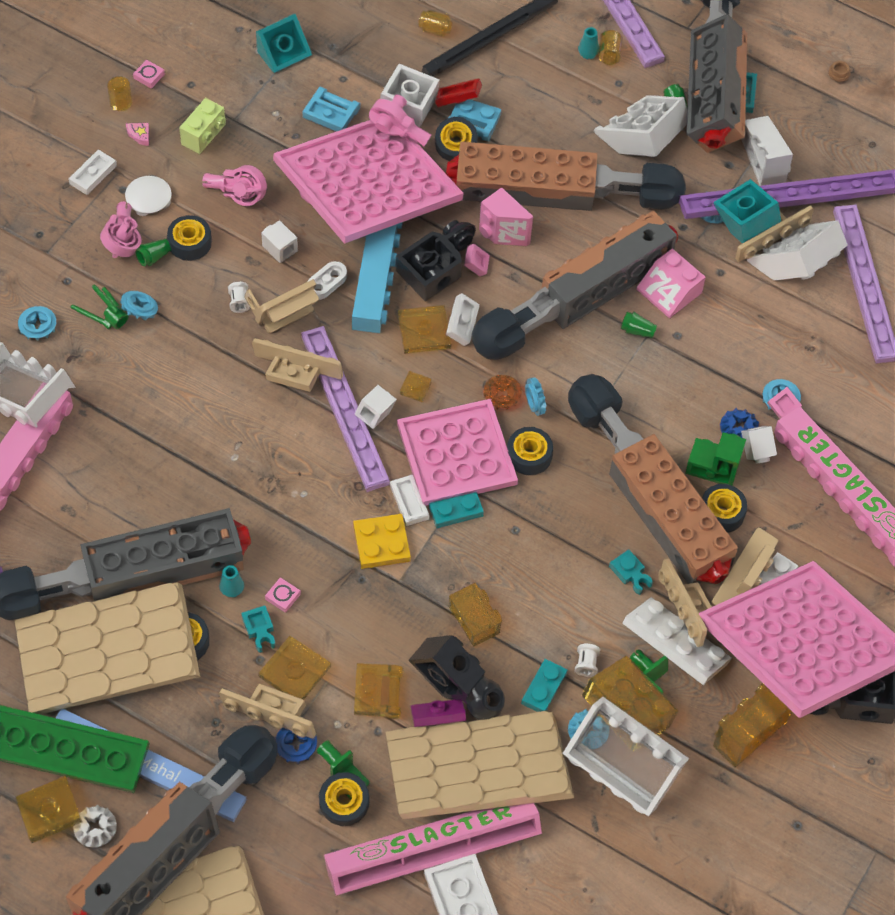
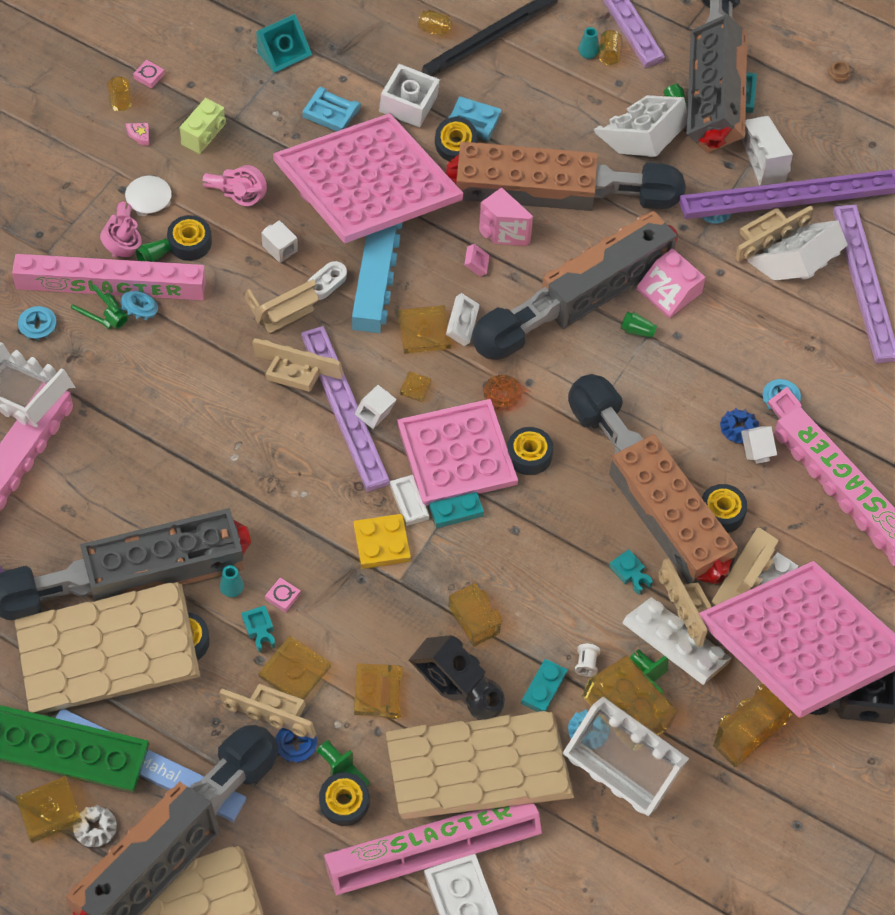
(92, 172): white plate -> none
(109, 275): none -> bright pink brick
(237, 291): white bush -> none
(392, 119): bright pink pin -> none
(434, 259): black brick -> none
(437, 712): magenta plate -> none
(458, 92): red plate -> none
(535, 396): medium azure gear -> none
(716, 461): green brick -> none
(748, 211): teal slope -> none

